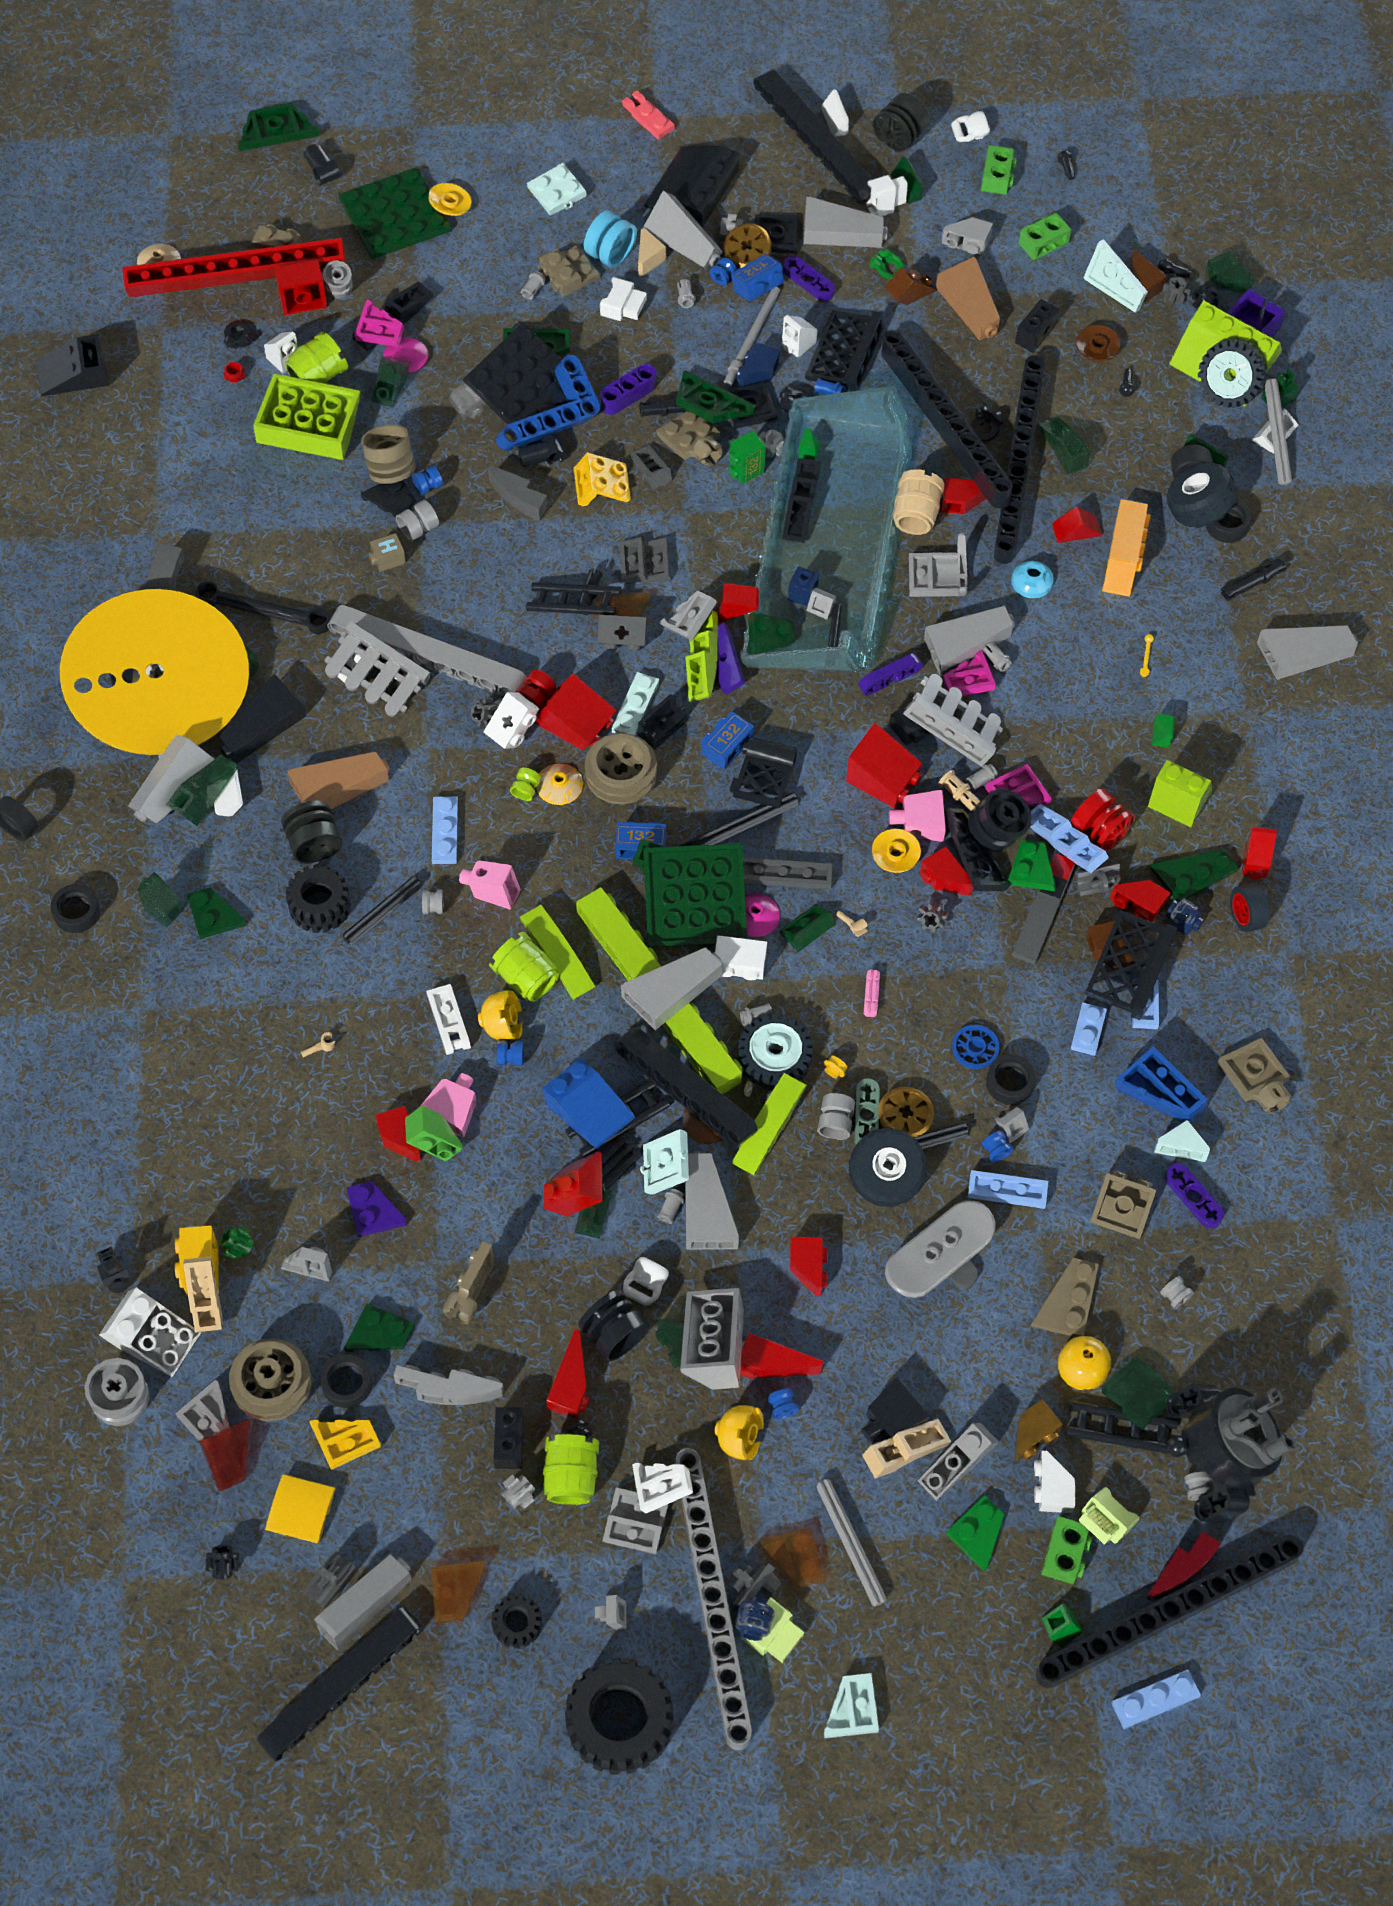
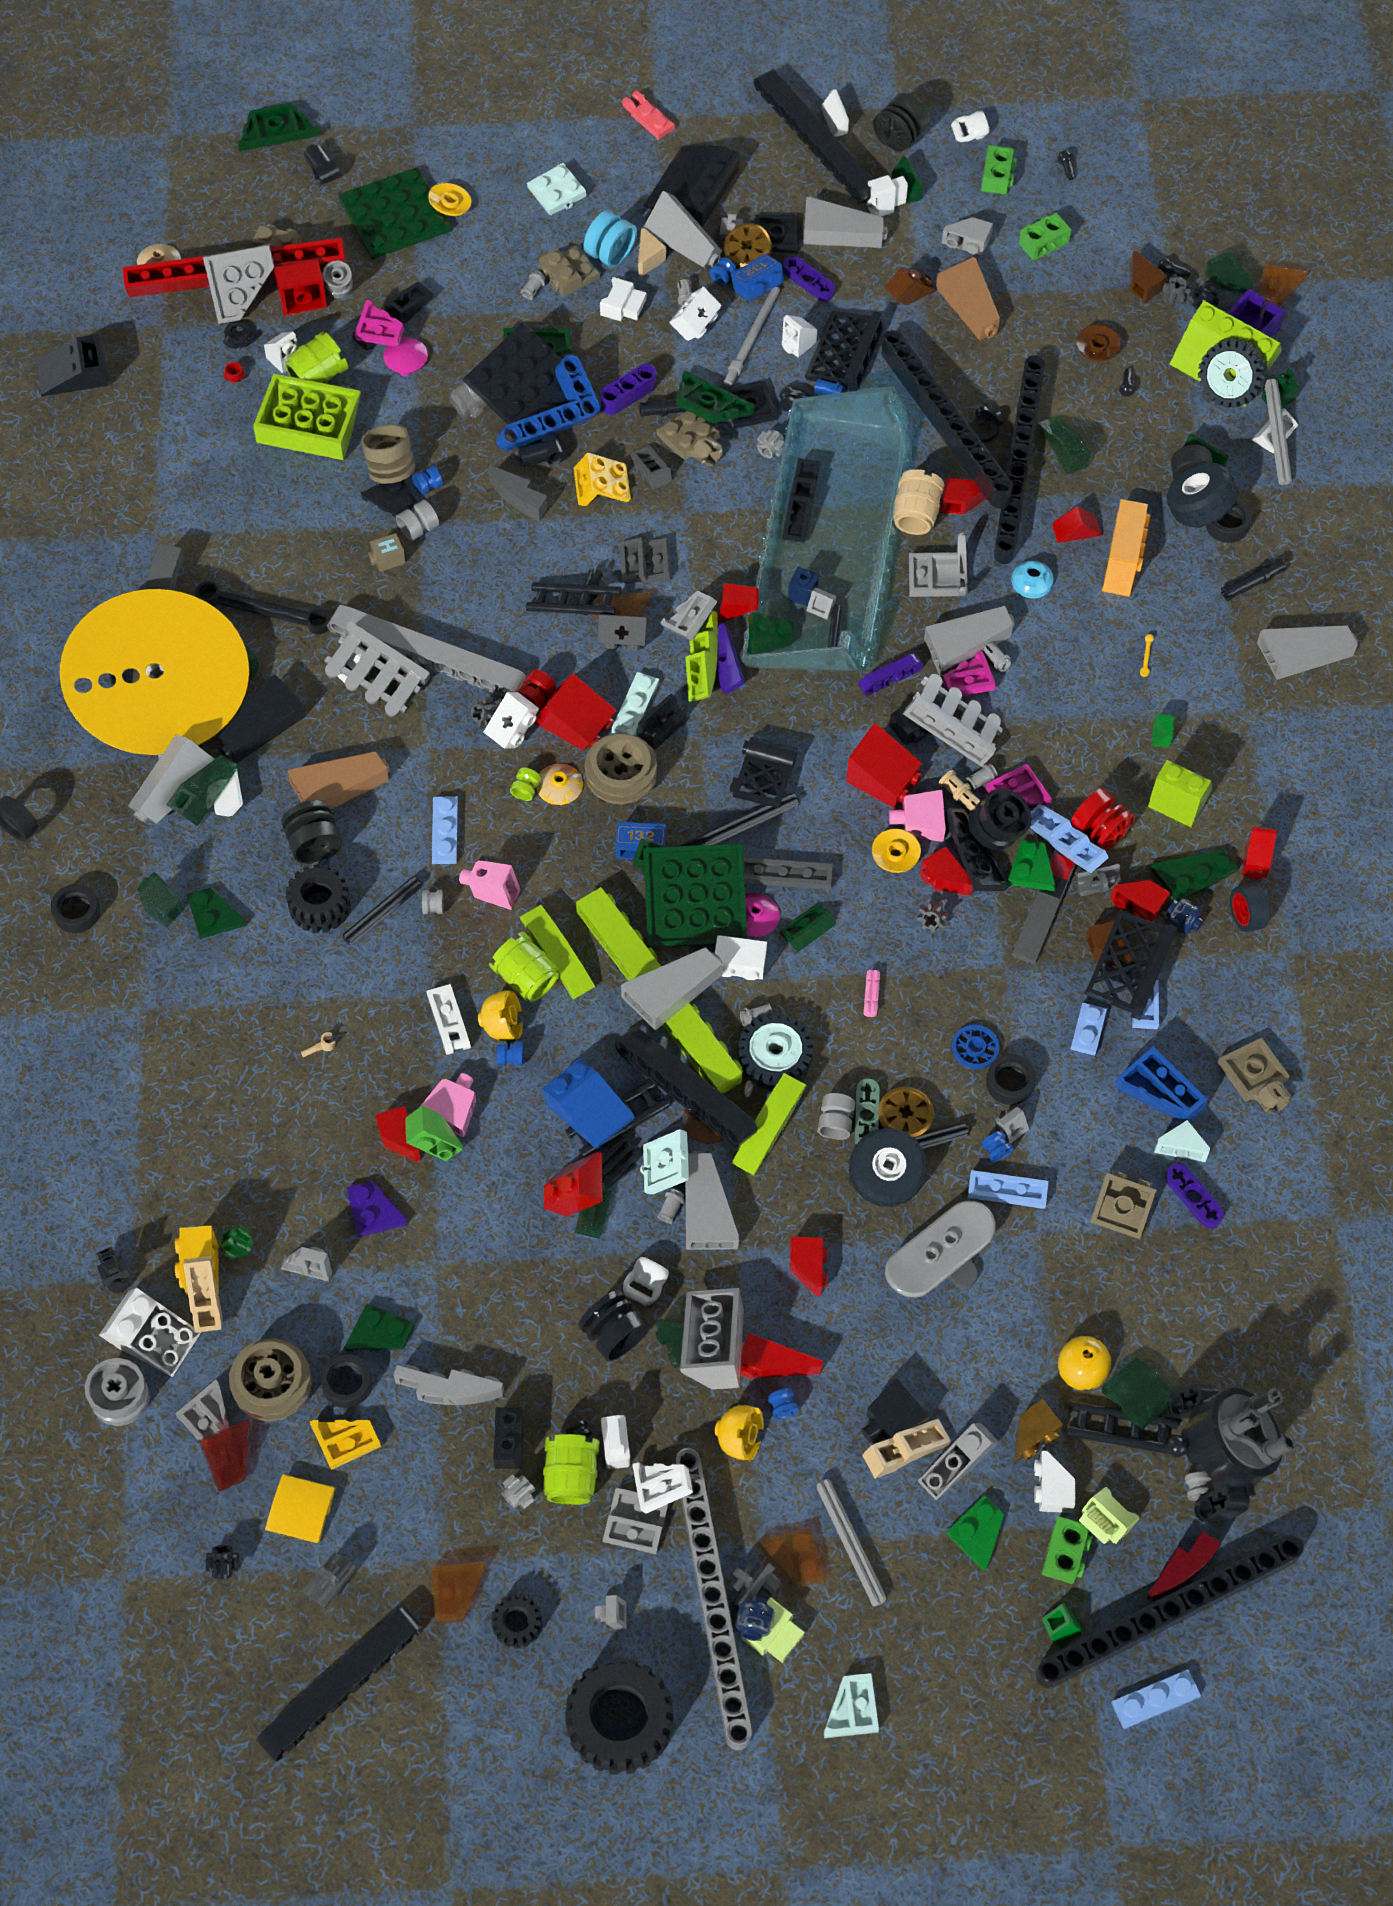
(236, 279): none -> light grey plate
(363, 1601): light grey slope -> none
(390, 380): clear green slope -> none
(470, 1285): dark tan plate -> none
(569, 1391): red slope -> none
(615, 1442): none -> white piece
(696, 314): none -> white brick
(727, 739): blue brick -> none
(746, 457): green brick -> none
(759, 365): dark blue slope -> none
(809, 446): green slope -> none
(835, 1067): yellow plate -> none
(858, 927): tan hand -> none
(876, 262): green piece -> none
(1037, 325): black brick -> none
(1069, 1301): dark tan wing -> none
(1114, 278): light aqua wing -> none
(1177, 1292): light grey wheel -> none
(1279, 283): none -> clear orange wing

